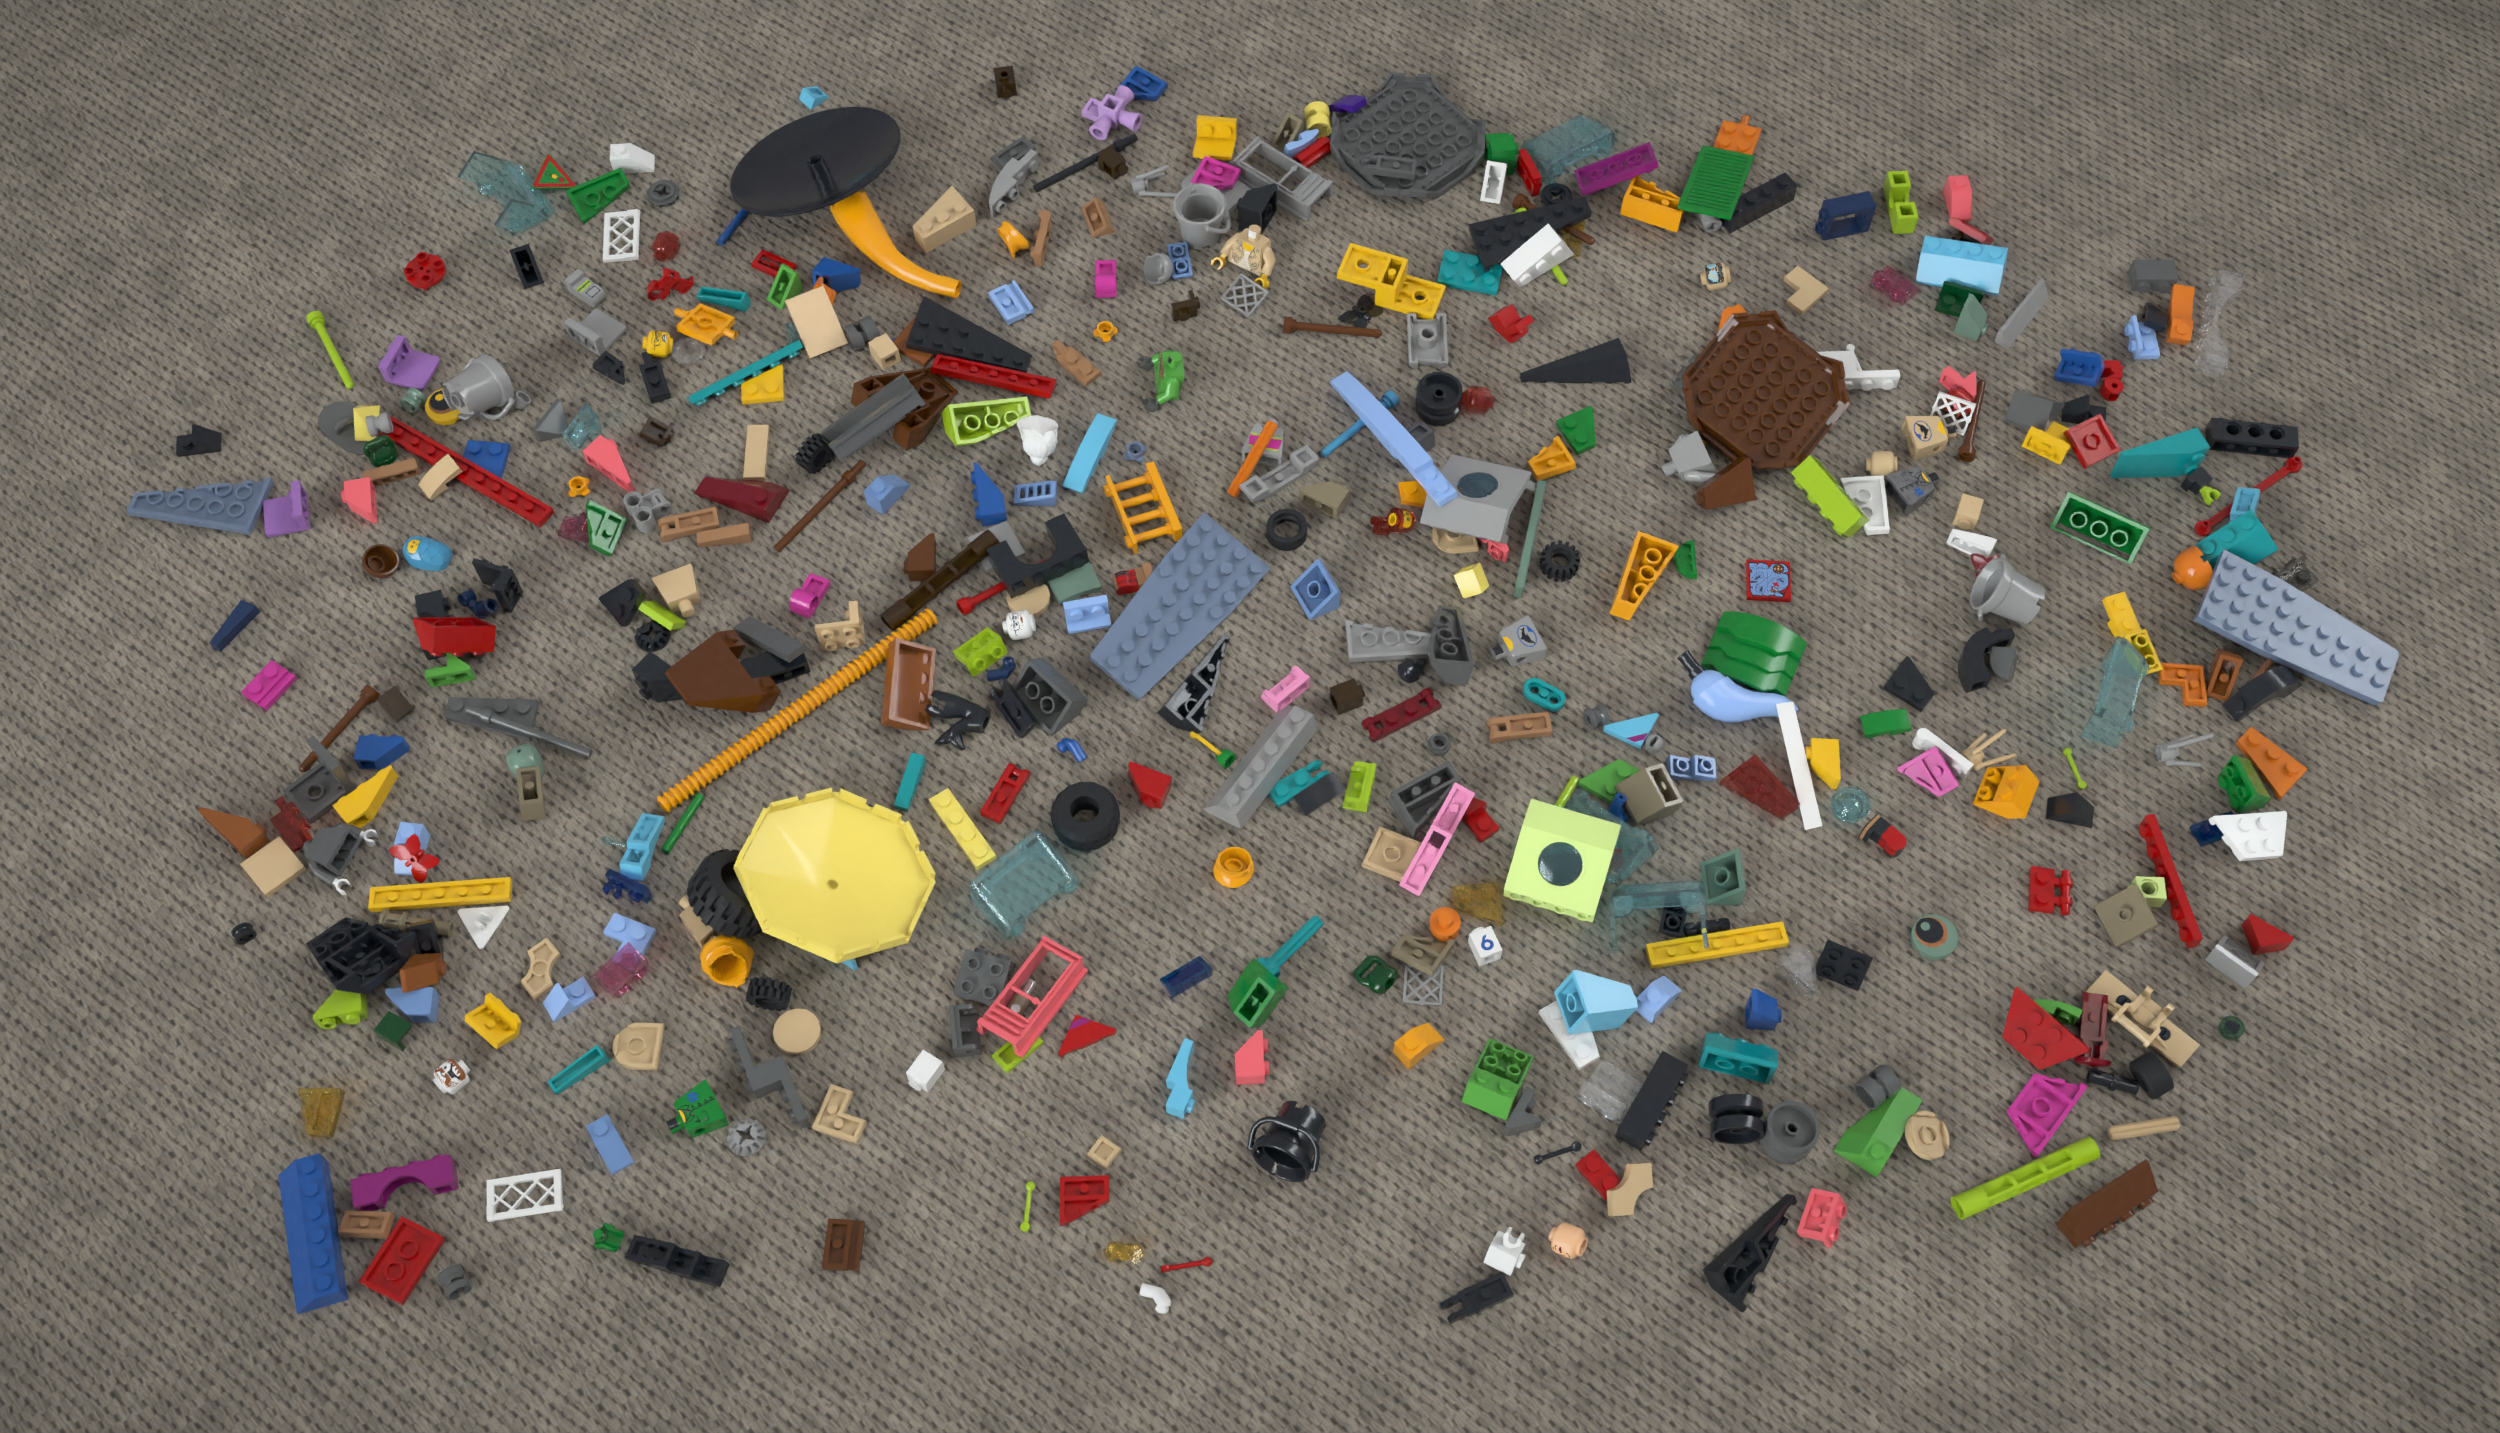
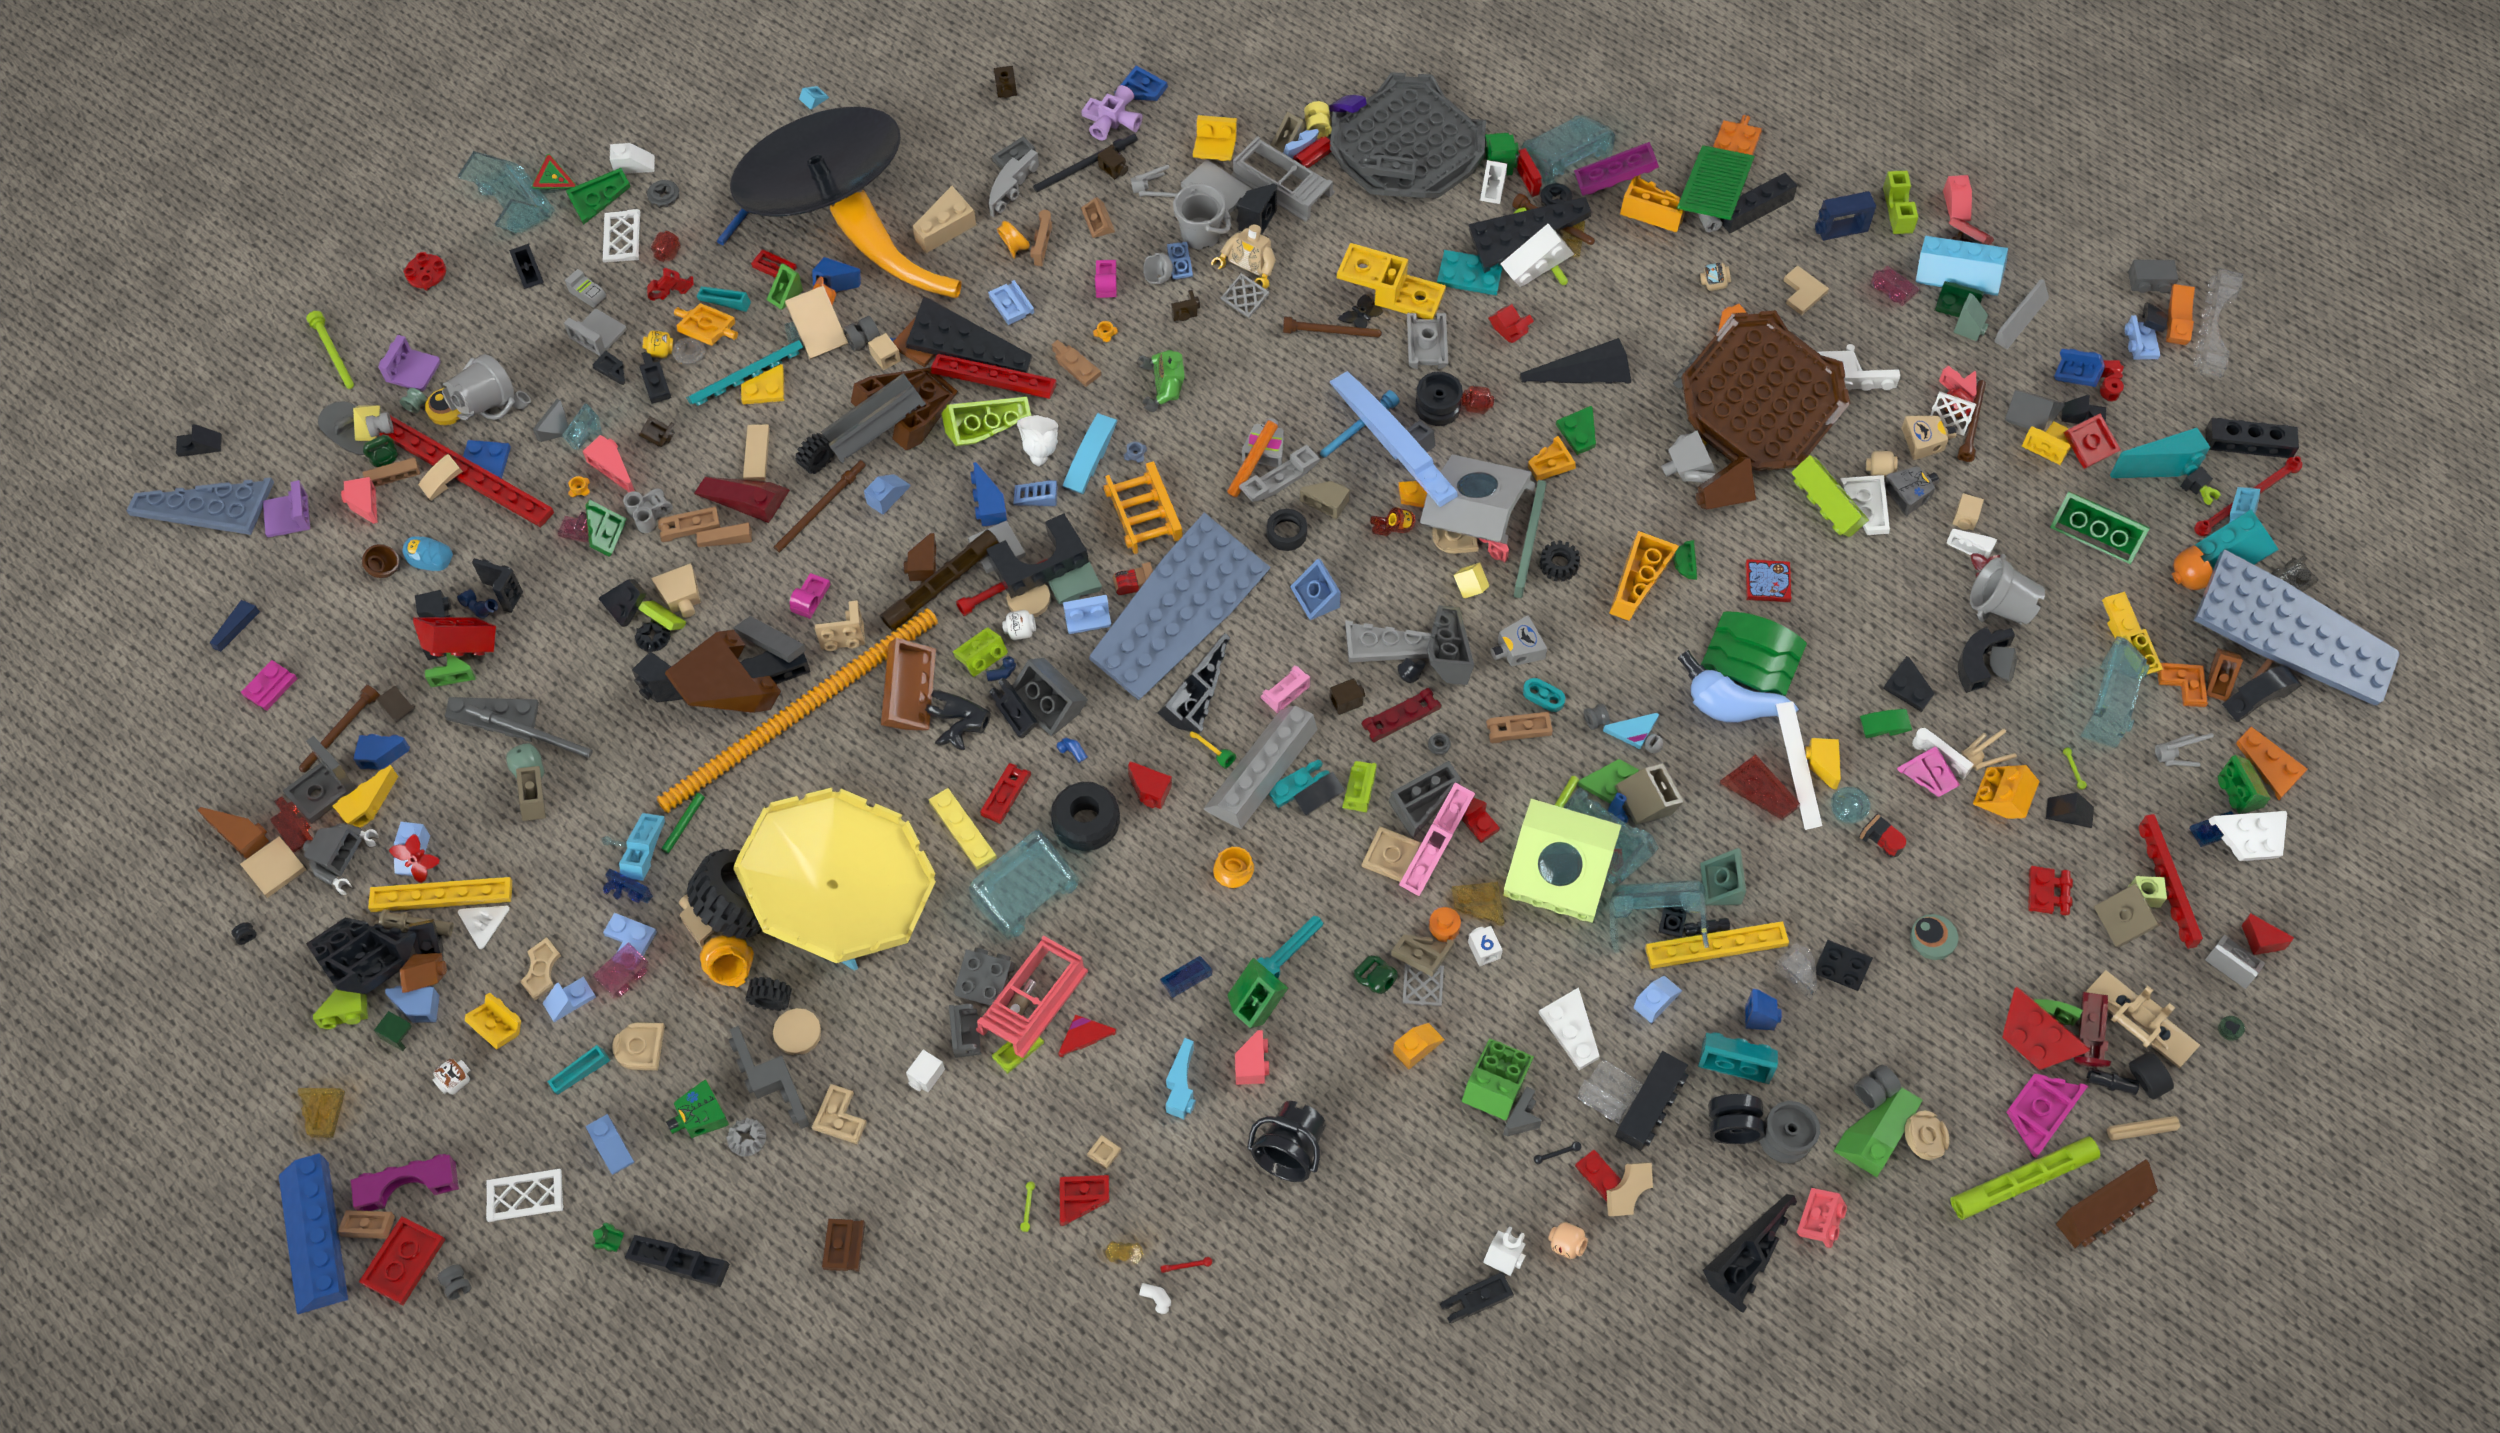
(910, 781): teal piece -> none
(1216, 174): dark pink wing -> none
(1594, 1002): medium azure slope -> none
(1696, 768): medium blue slope -> none

